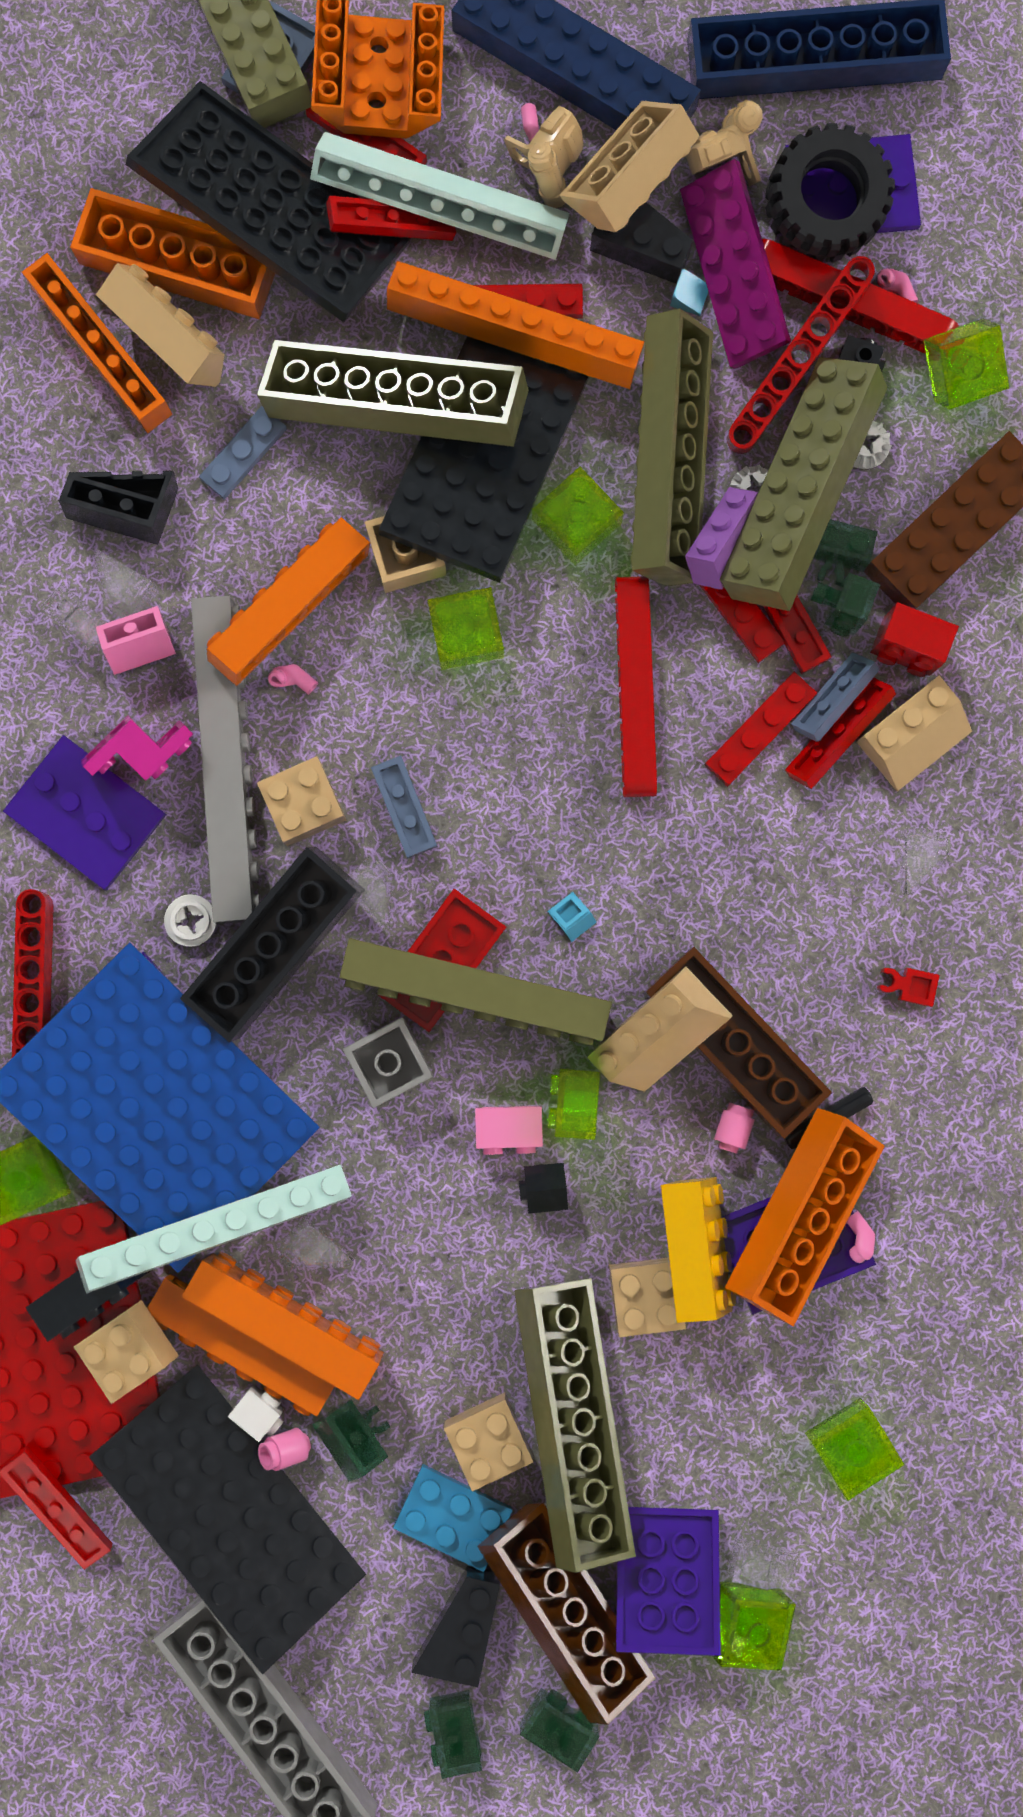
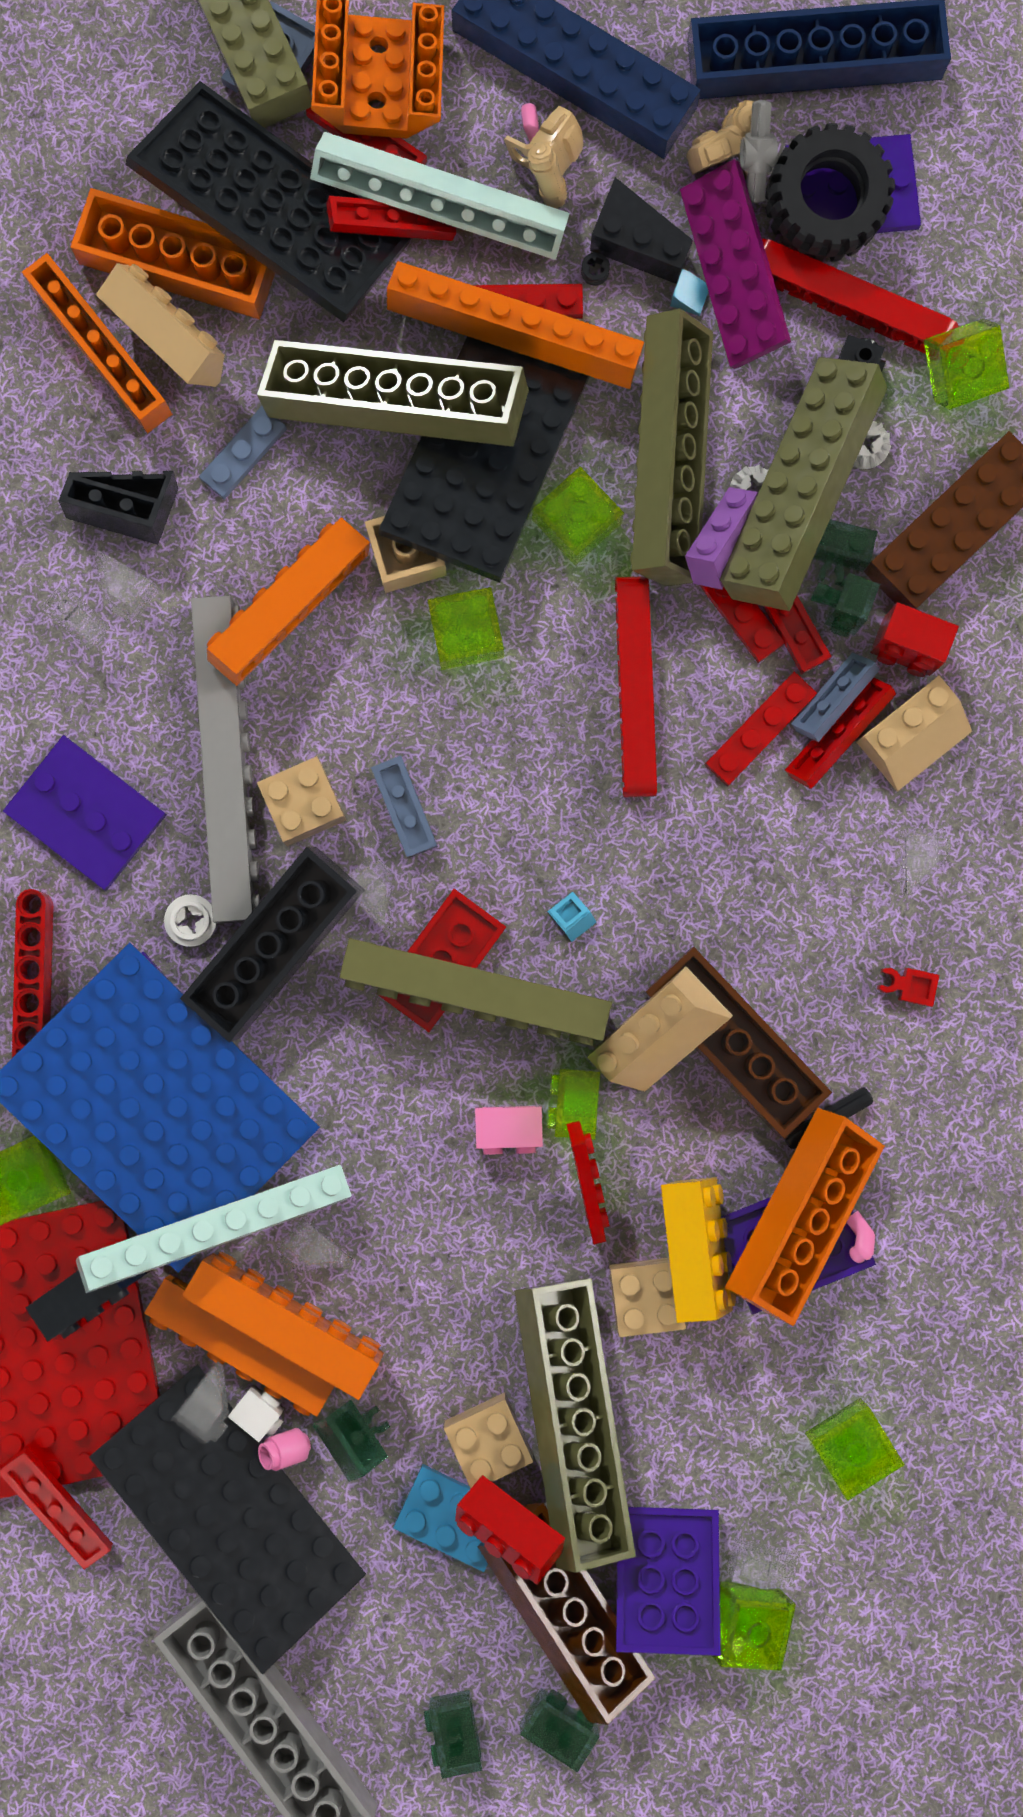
(126, 1351): tan brick -> none
(135, 640): bright pink brick -> none
(138, 749): dark pink bracket -> none
(206, 1407): none -> clear slope
(292, 675): bright pink arm -> none
(388, 1062): light grey brick -> none
(461, 1632): black wedge -> none
(509, 1530): none -> red brick
(544, 1188): black brick -> none
(587, 1172): none -> red plate
(593, 258): none -> black bush
(631, 164): tan slope -> none
(734, 1128): bright pink brick -> none
(758, 150): none -> light grey axle
(805, 341): red beam -> none
(897, 283): bright pink arm -> none

